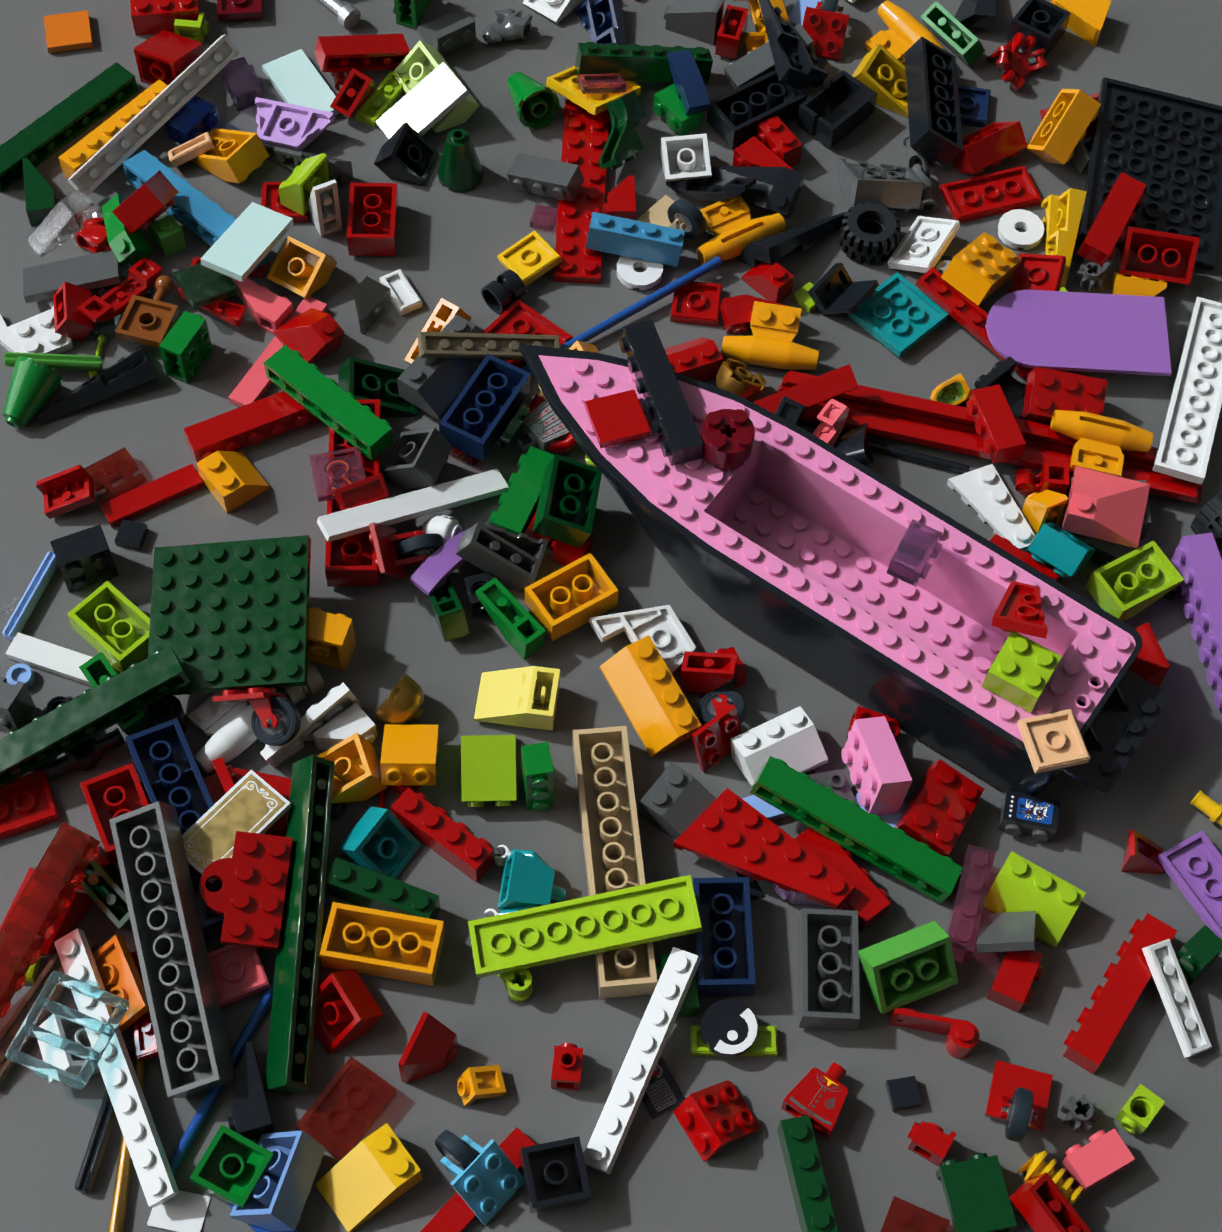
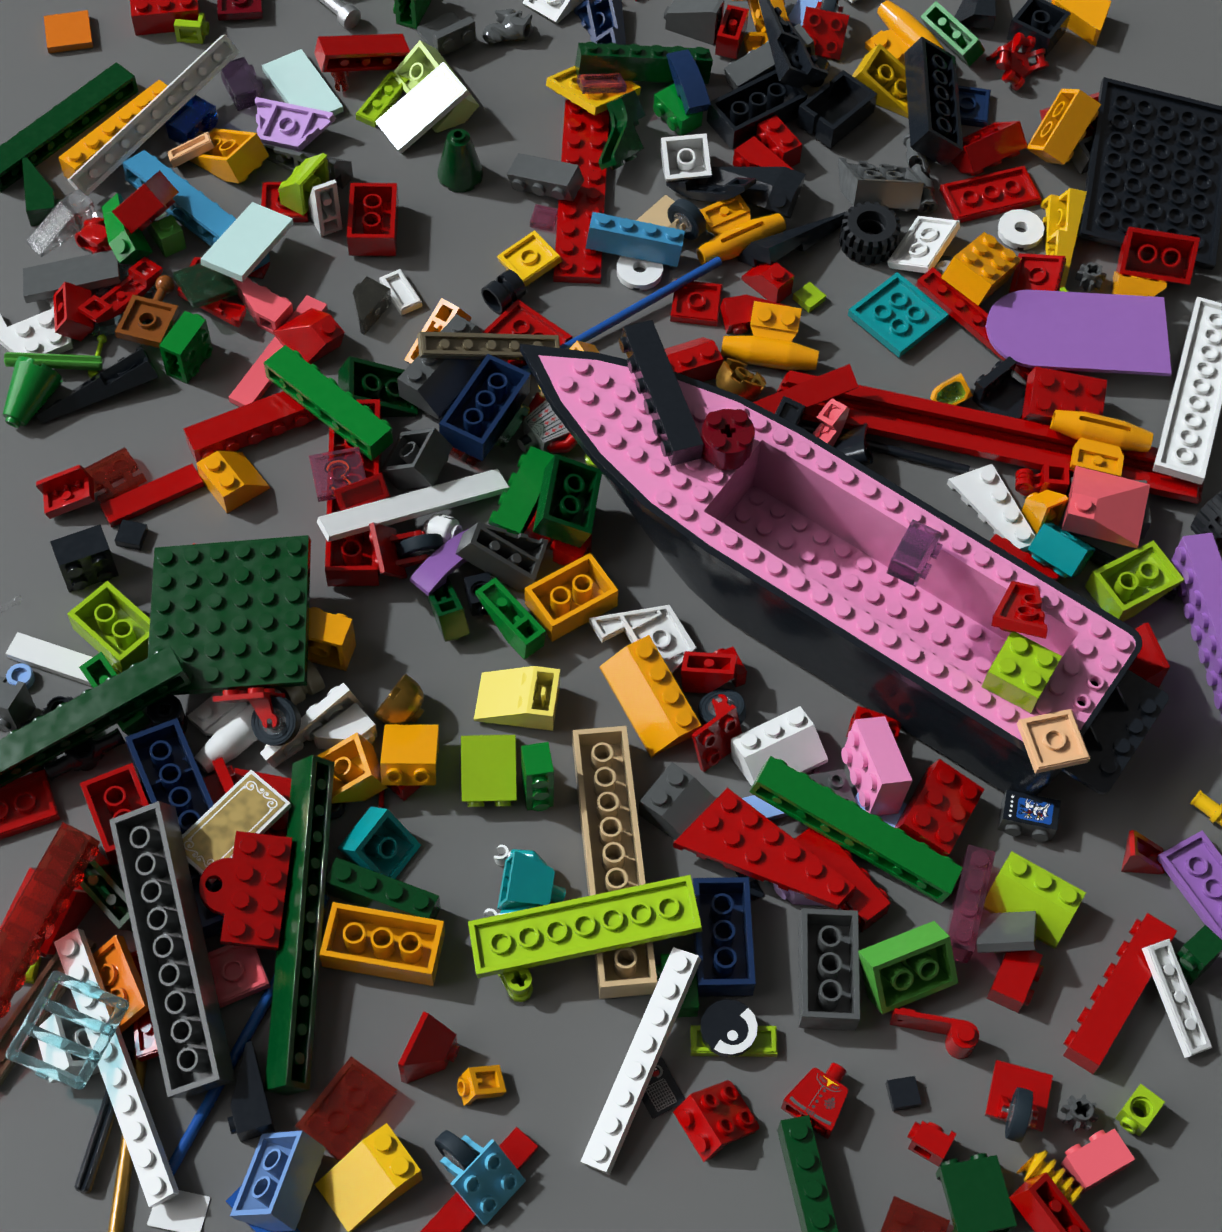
(31, 596): light blue axle -> none
(165, 56): red slope -> none
(231, 1167): green slope -> none
(301, 268): light orange slope -> none
(344, 1010): red slope -> none
(353, 93): red slope -> none
(406, 156): black slope -> none
(443, 835): red brick -> none
(532, 100): green cone -> none
(554, 1174): black brick -> none
(567, 1067): red brick -> none
(617, 418): red tile -> none
(622, 200): red slope -> none
(838, 293): black bracket -> none
(996, 424): red brick -> none
(1111, 220): red brick -> none

